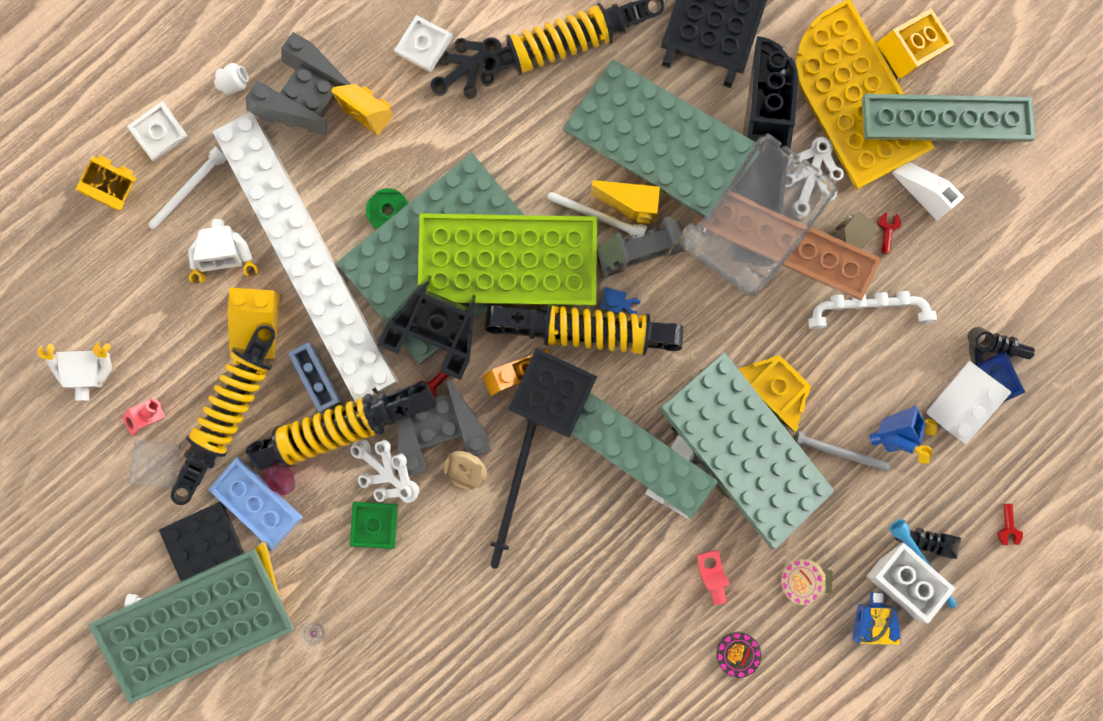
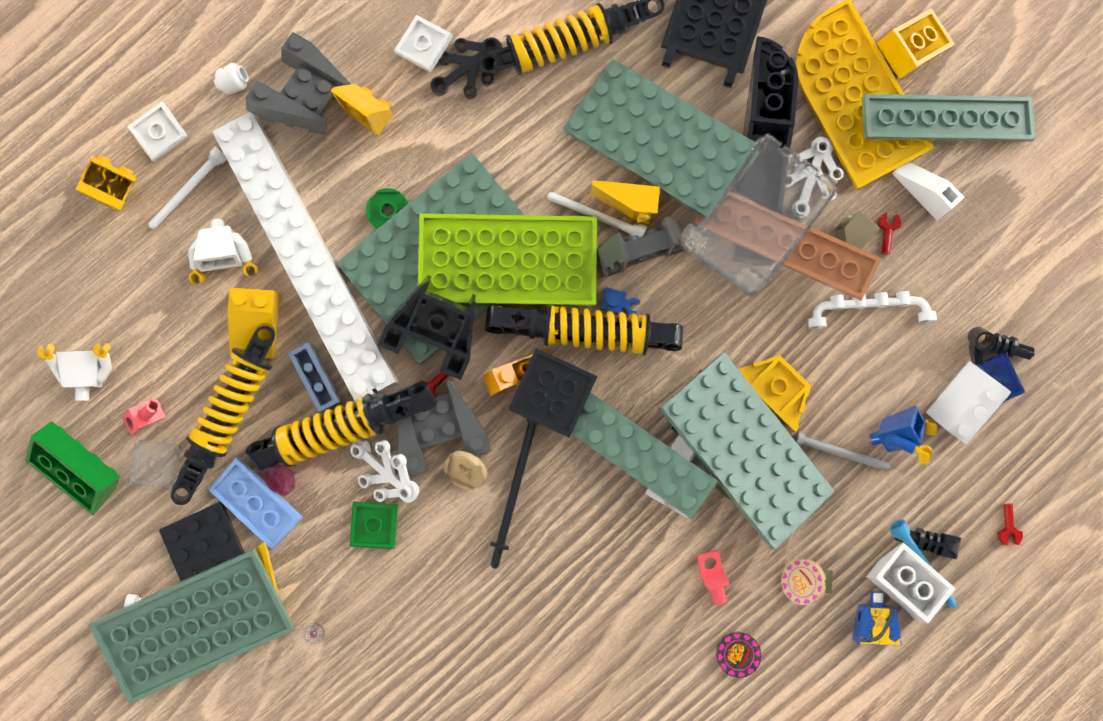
(71, 467): none -> green slope

